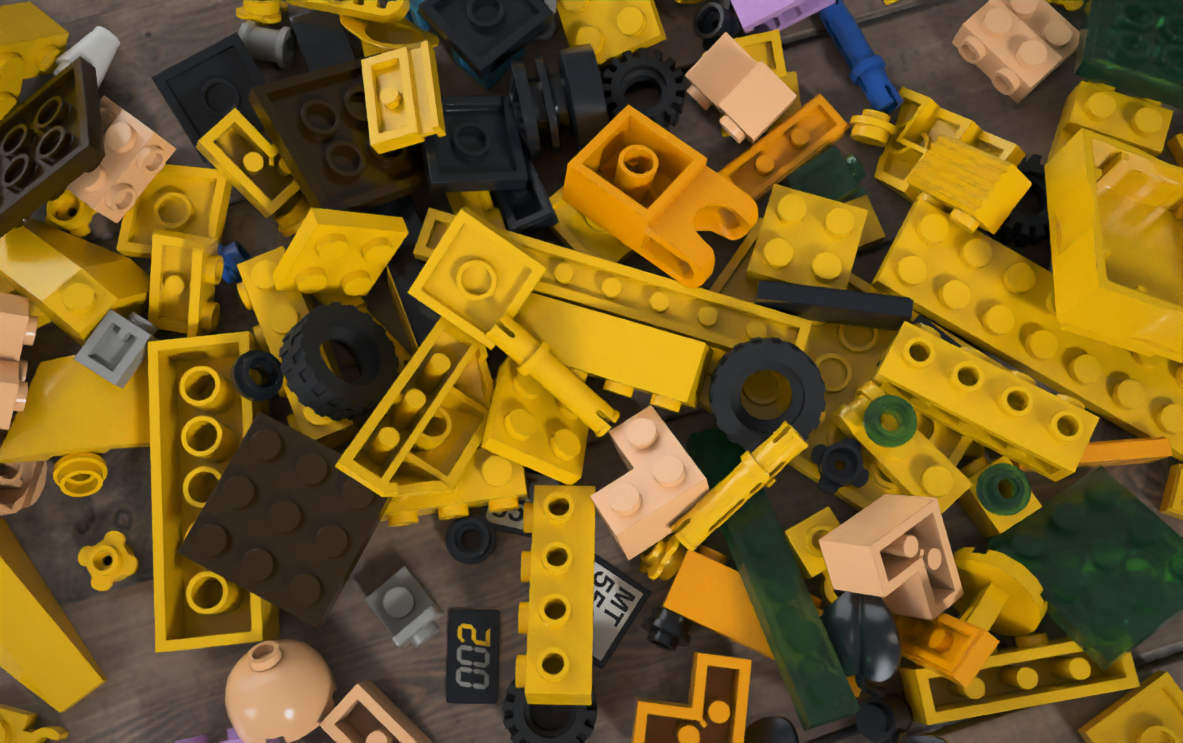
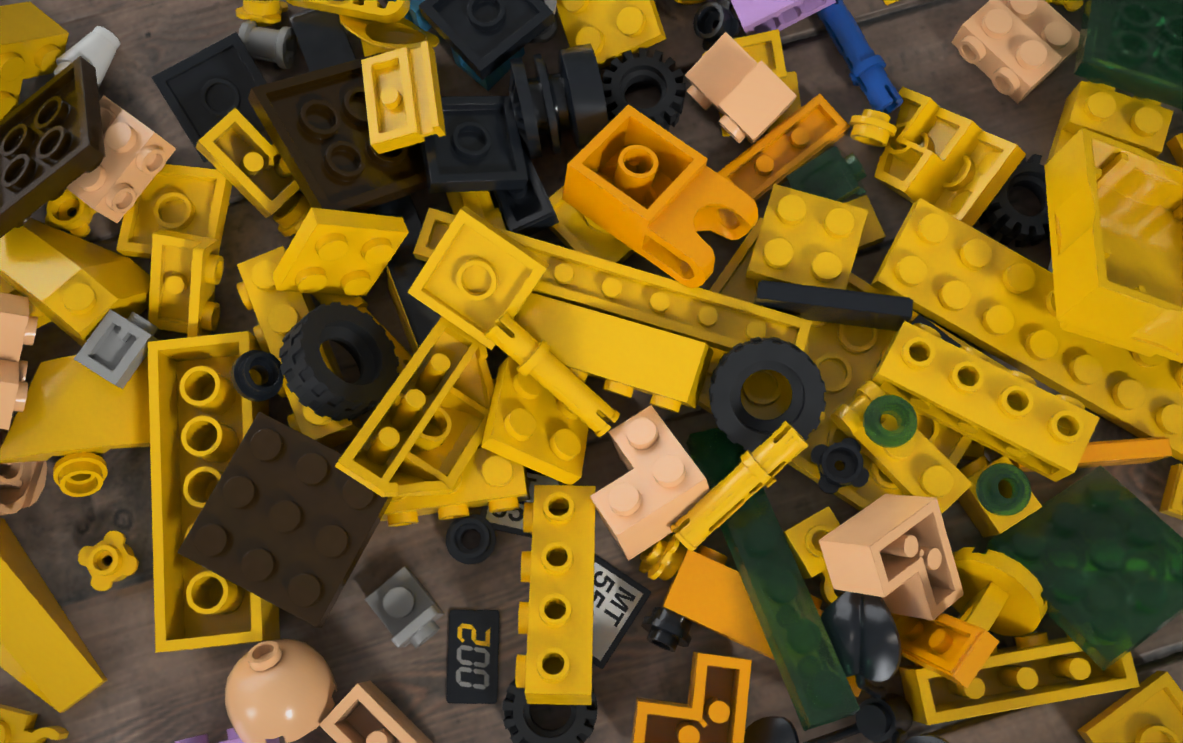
(233, 255): blue plate -> none
(968, 184): yellow brick -> none

